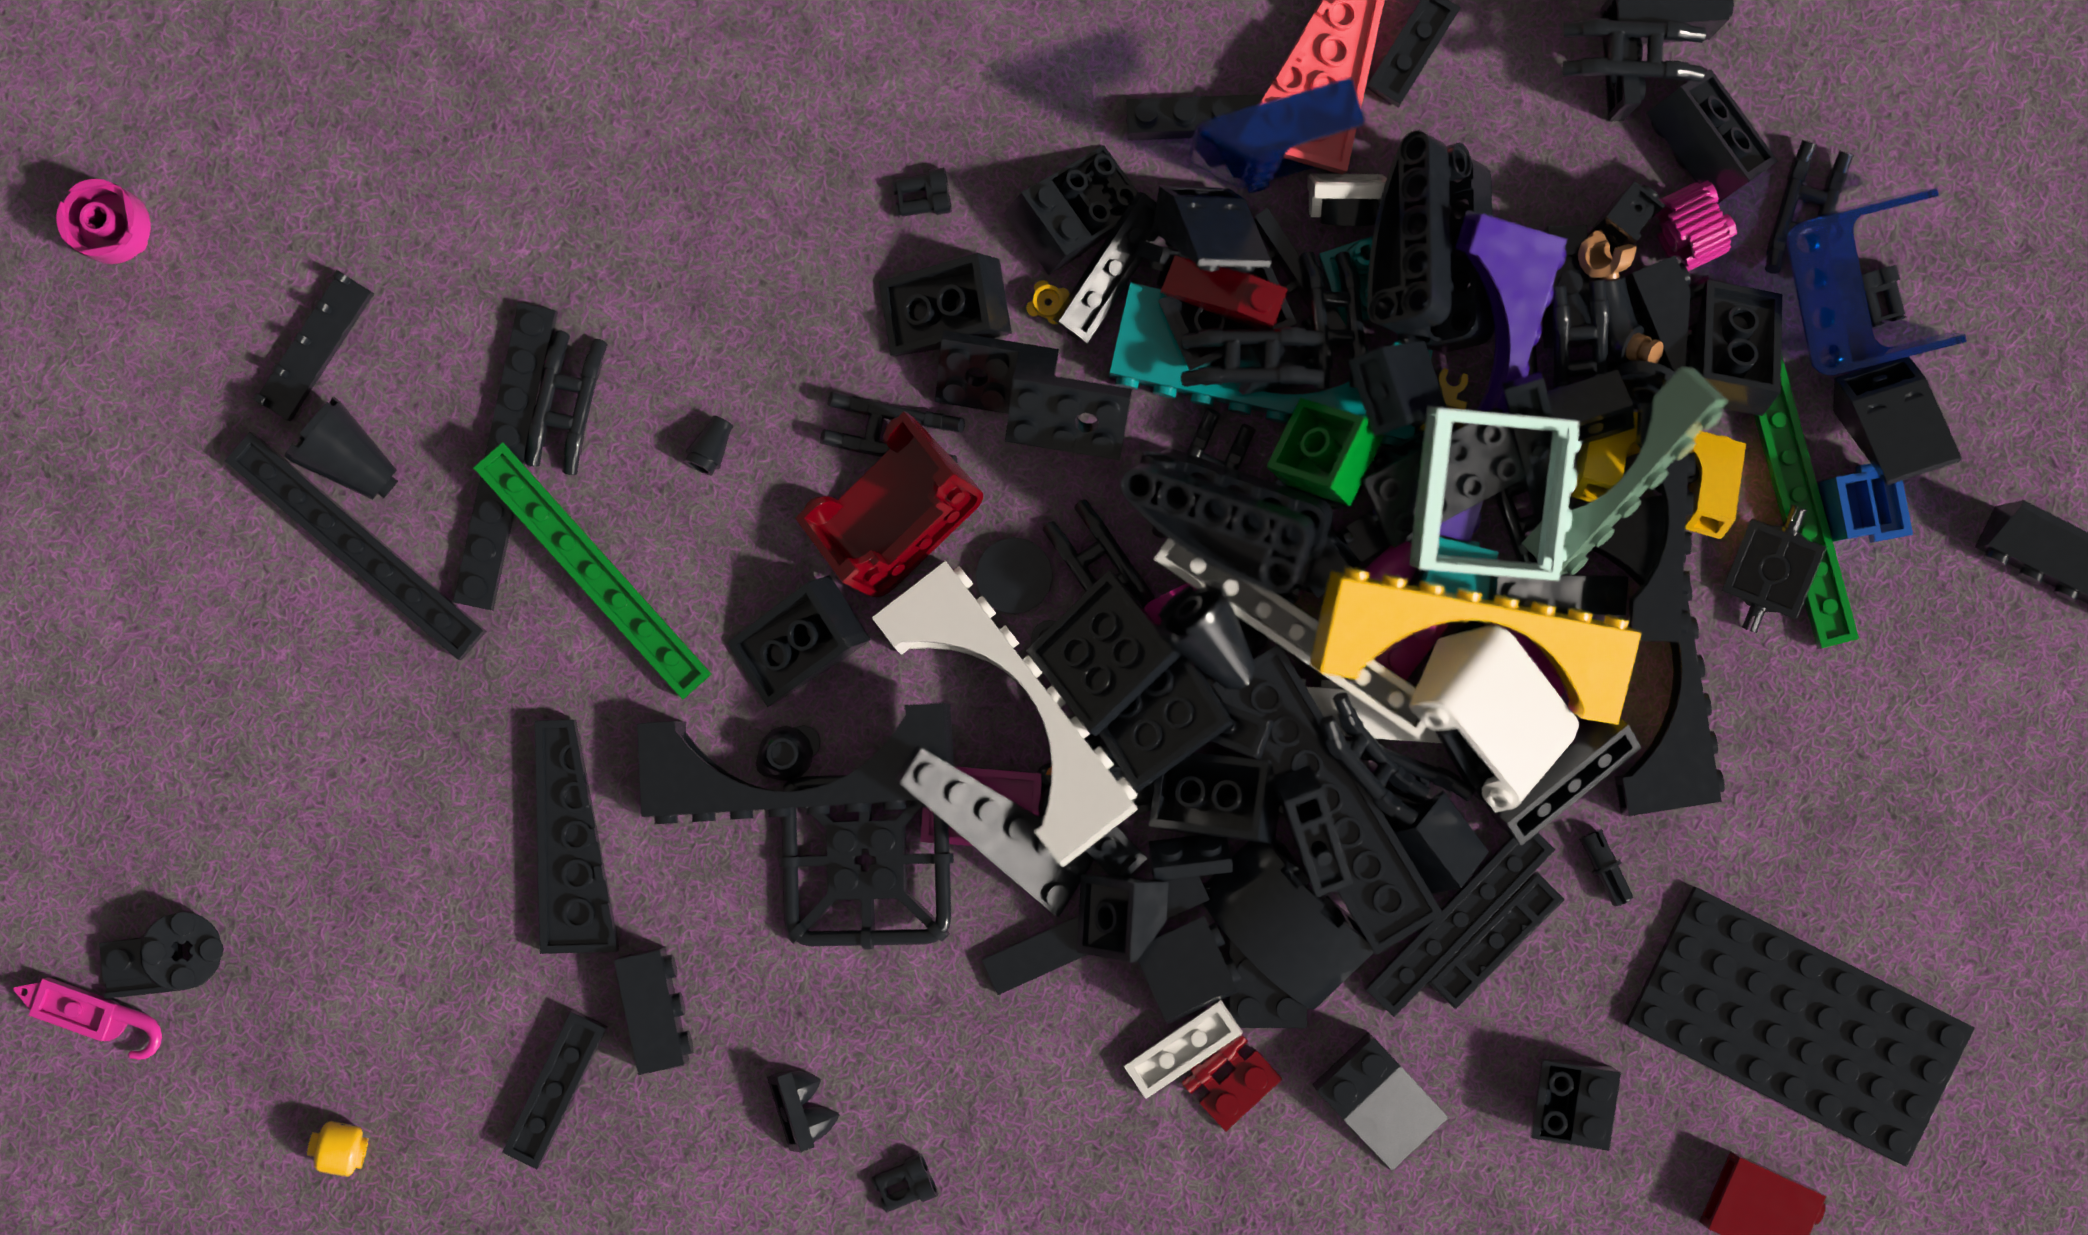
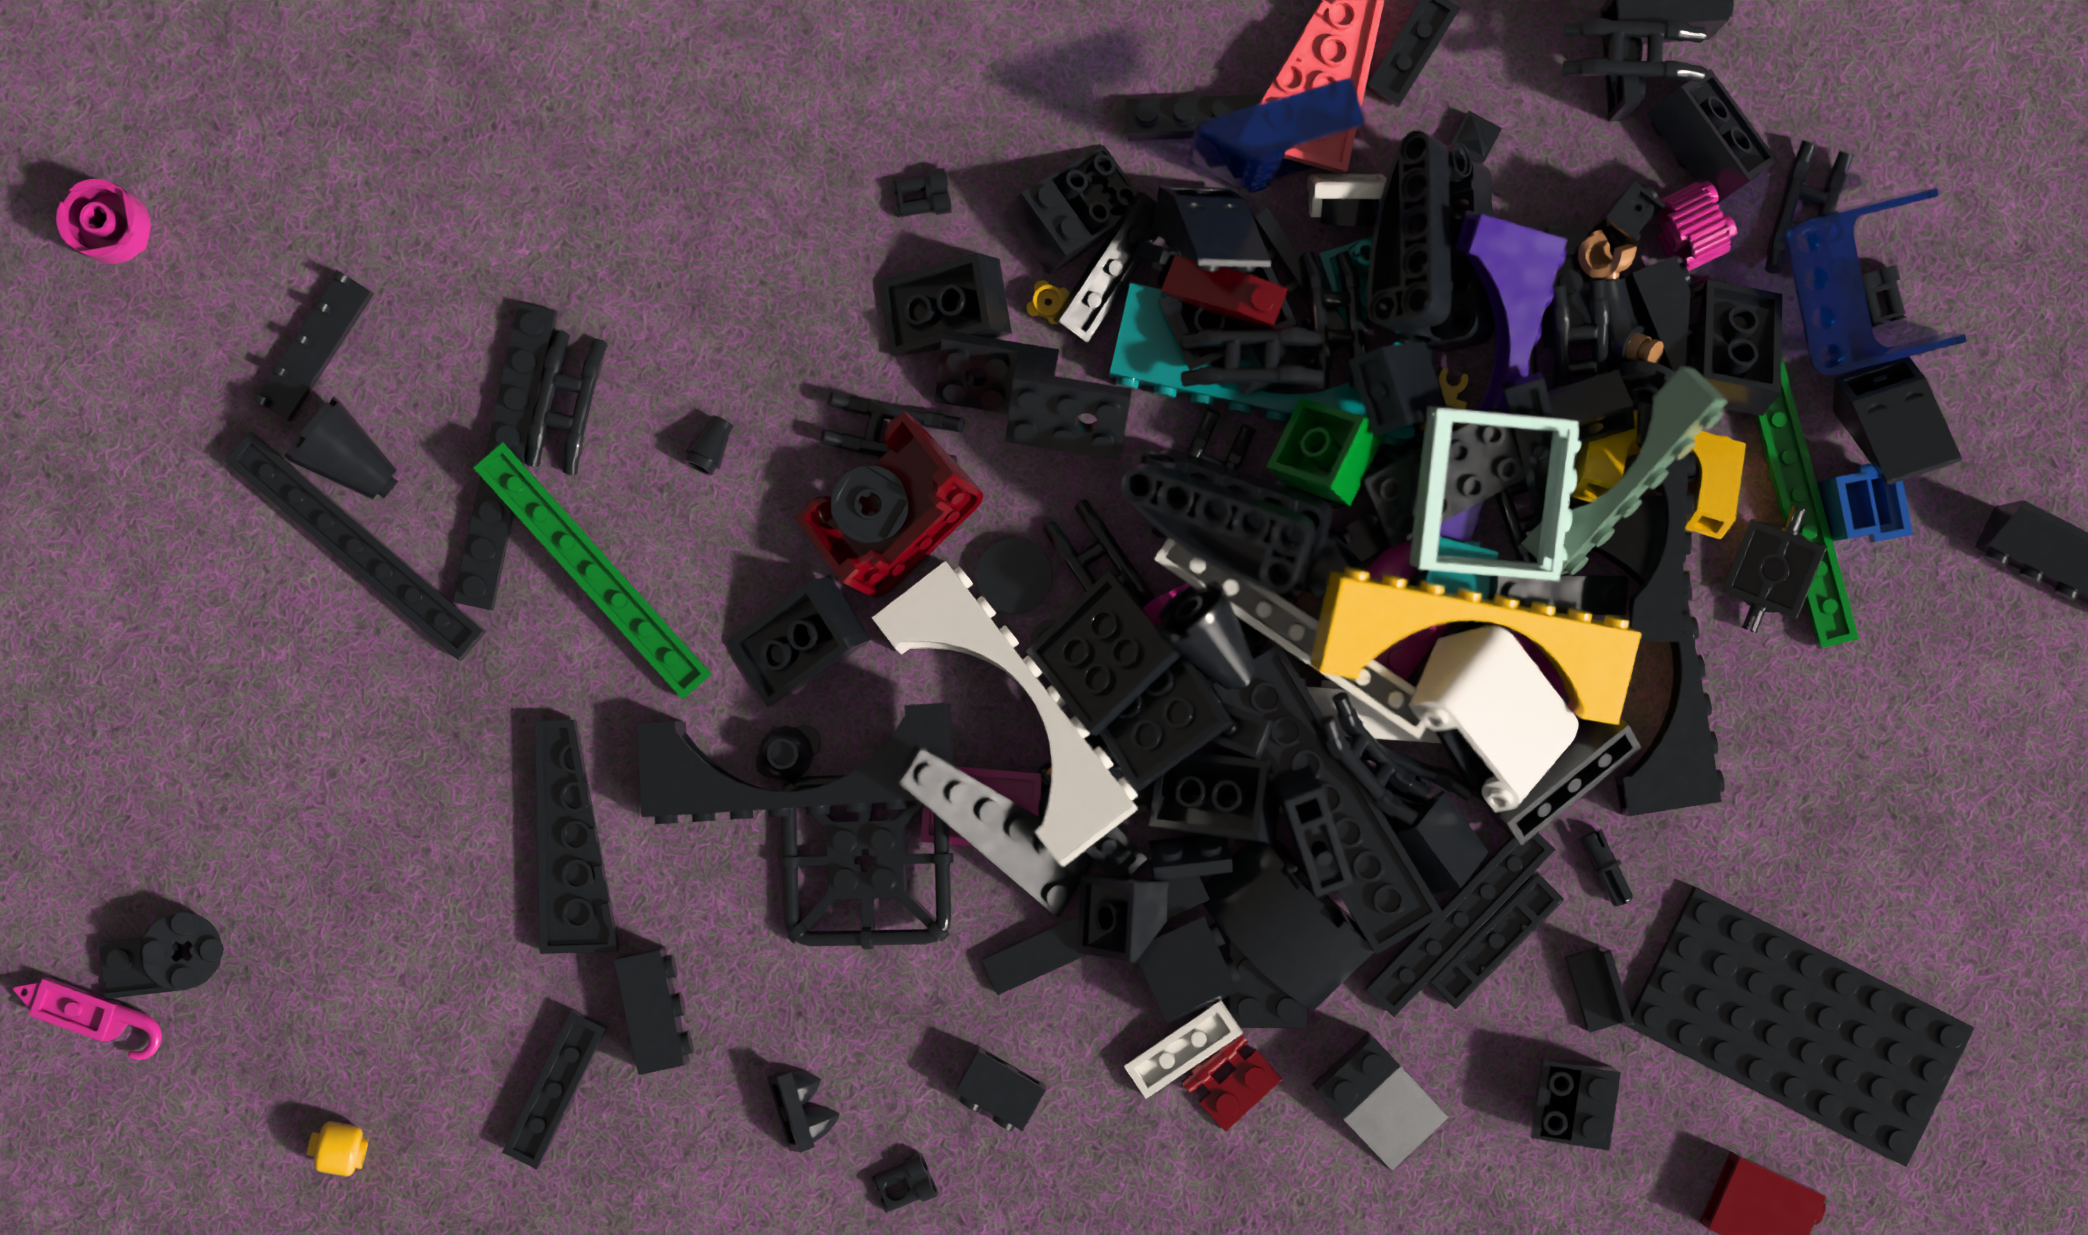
(890, 497): none -> black plate
(1000, 1090): none -> black brick
(1477, 136): none -> black tile
(1598, 989): none -> black panel

